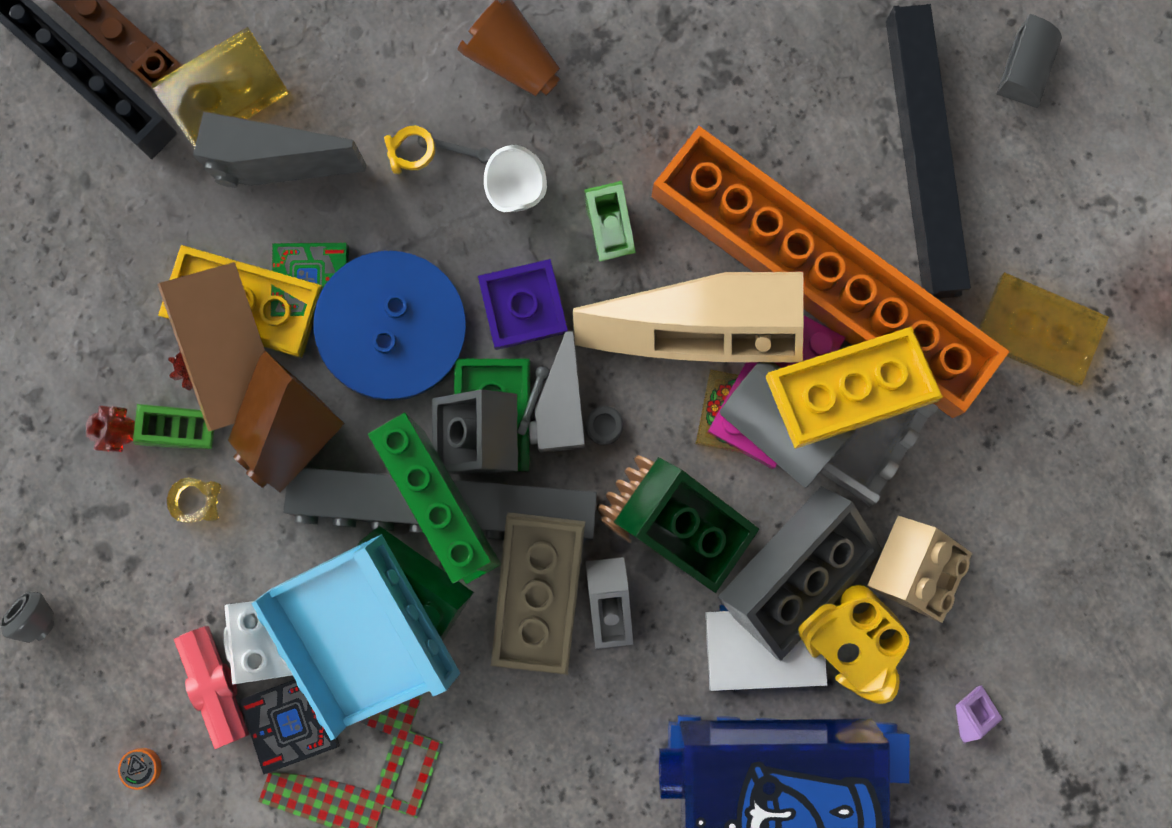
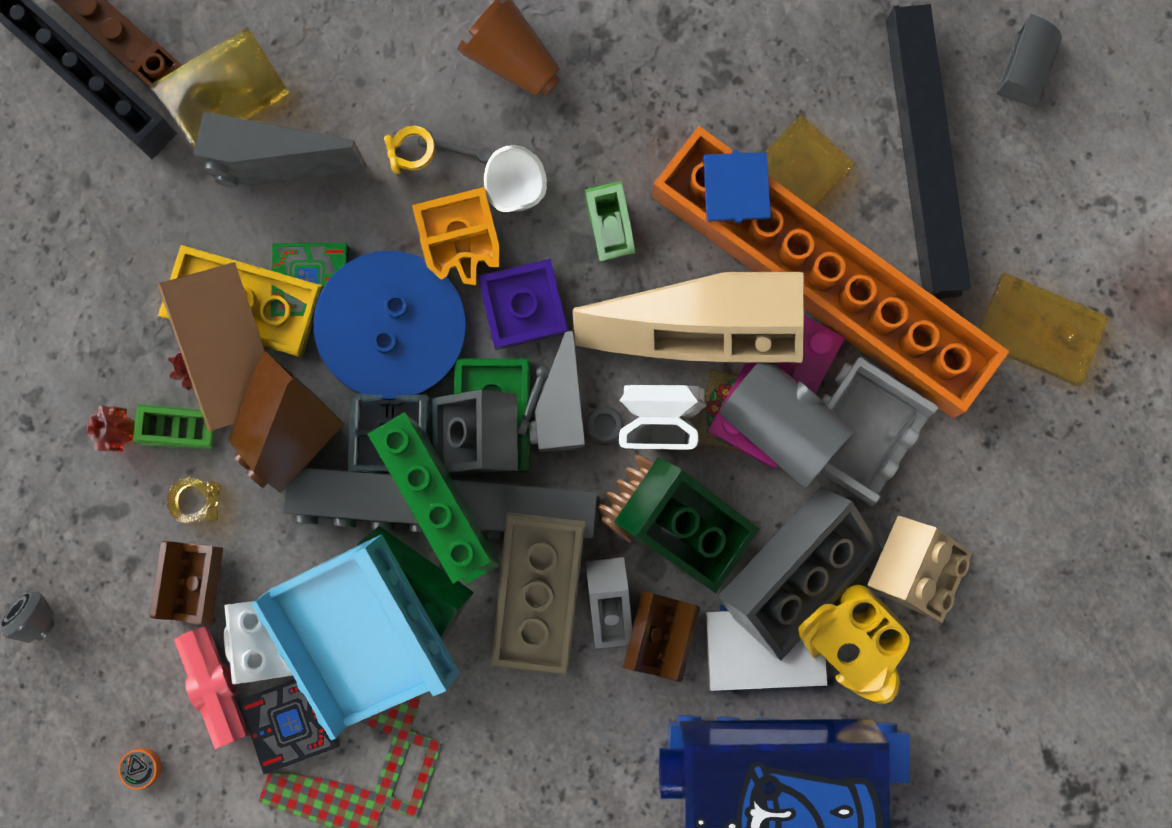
(186, 582): none -> reddish brown bracket
(373, 411): none -> piece
(457, 234): none -> light orange plate
(661, 636): none -> reddish brown bracket
(662, 416): none -> white piece
(736, 187): none -> blue piece
(806, 162): none -> clear yellow tile
(853, 387): yellow tile -> none
(976, 715): lavender slope -> none

